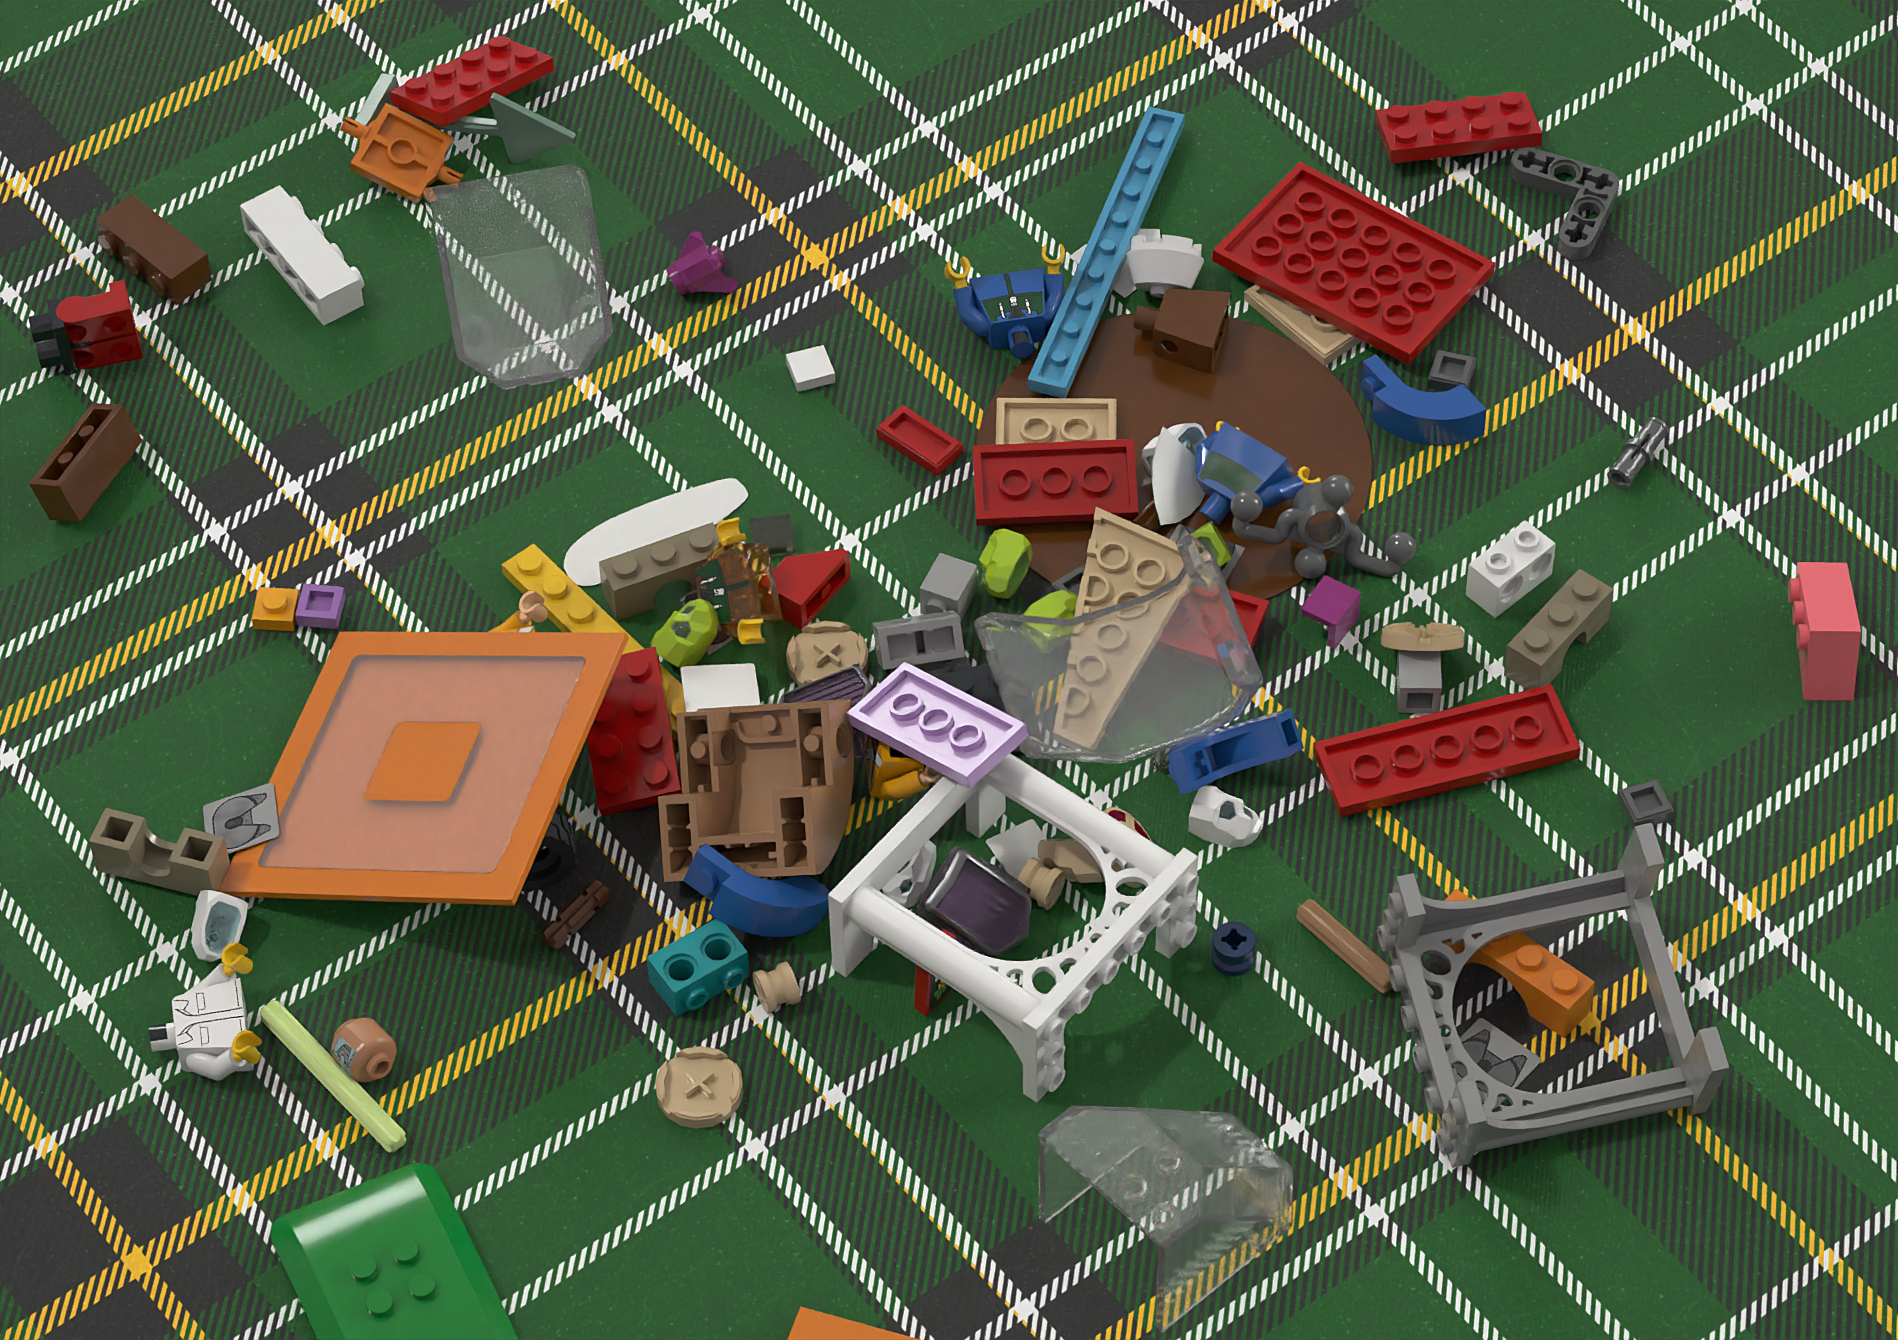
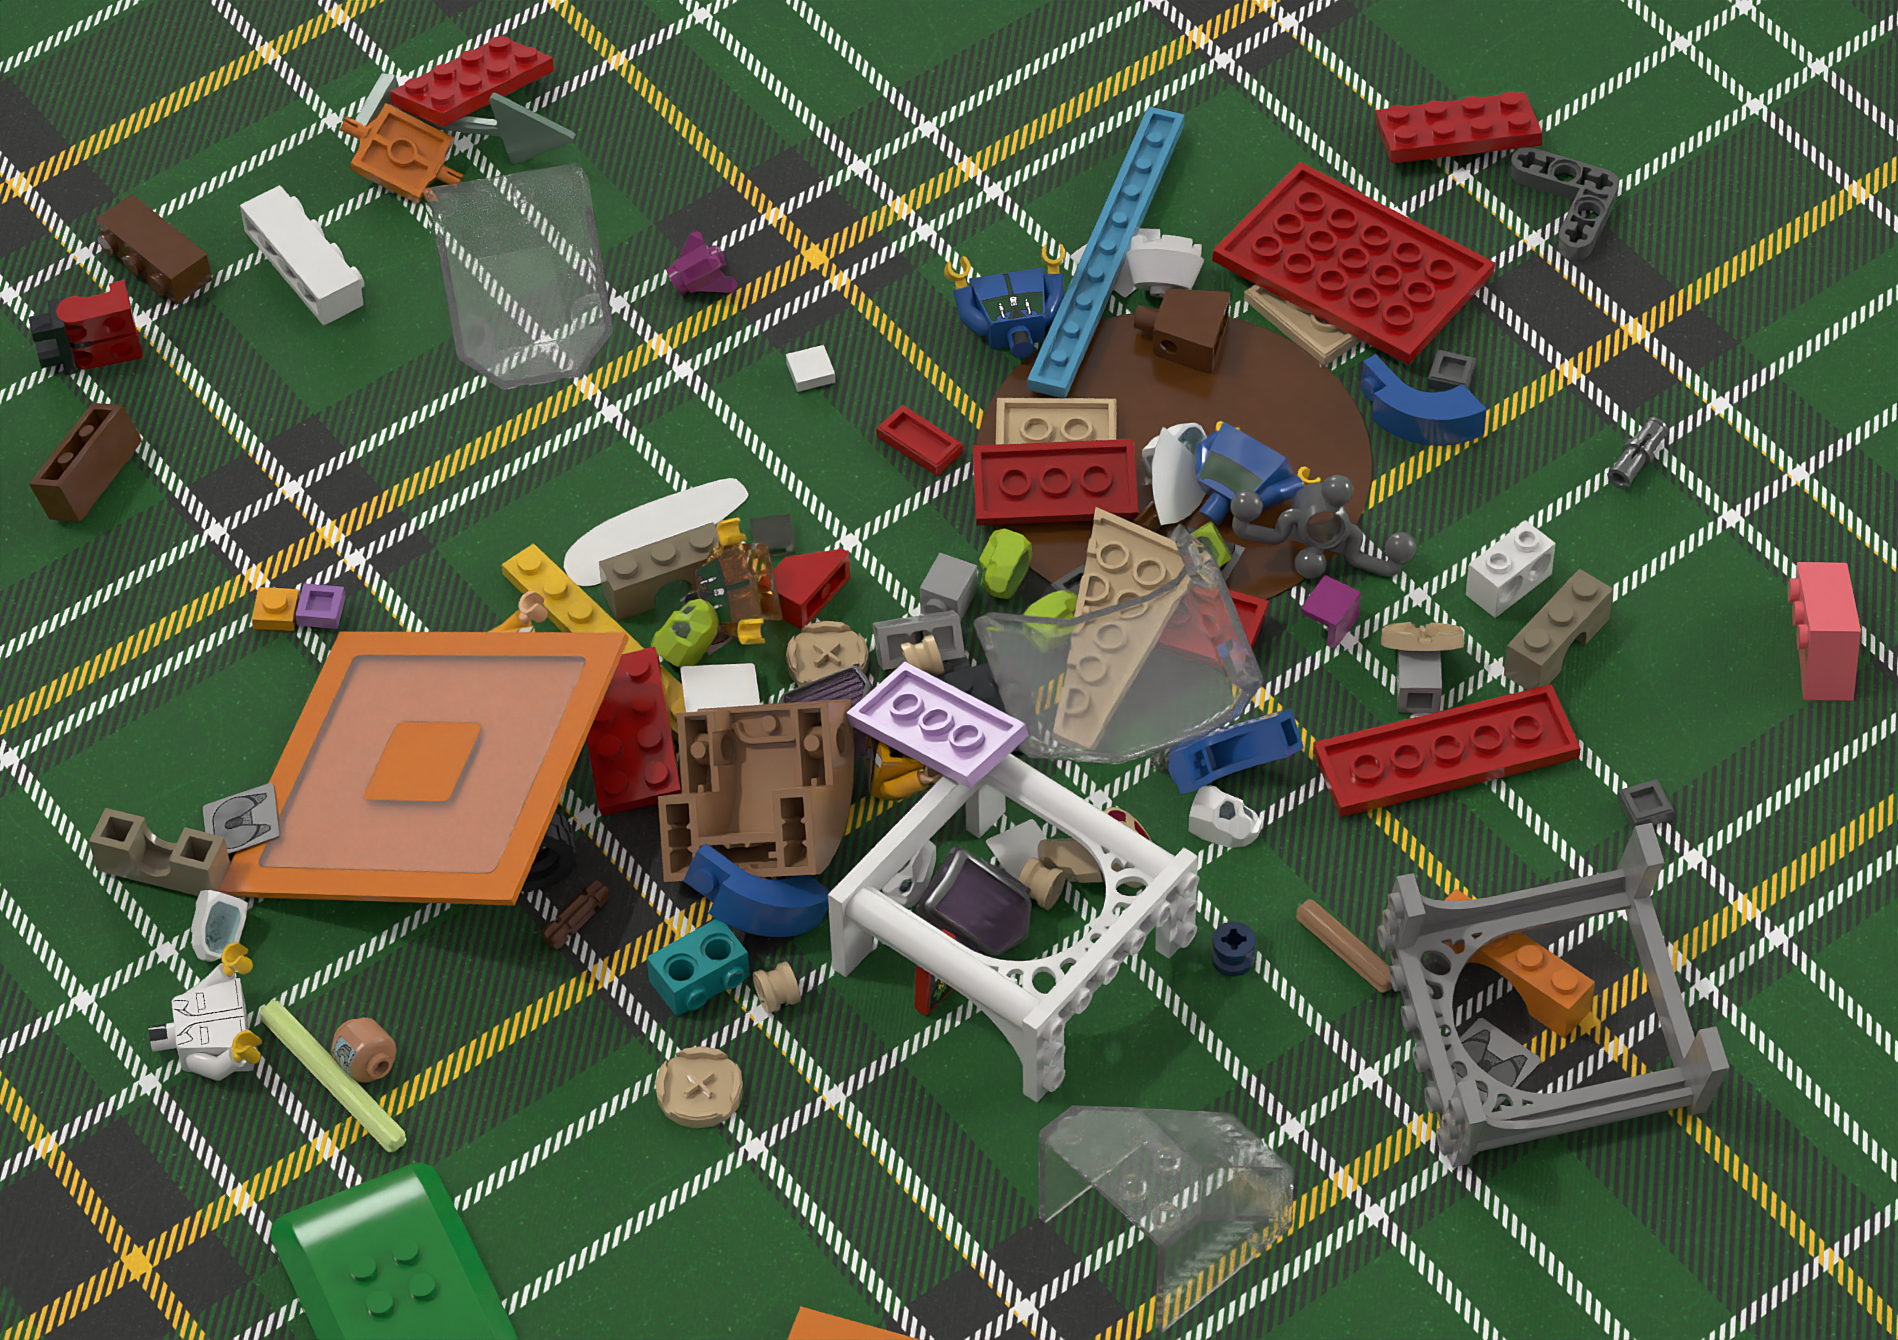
(924, 656): none -> tan wheel

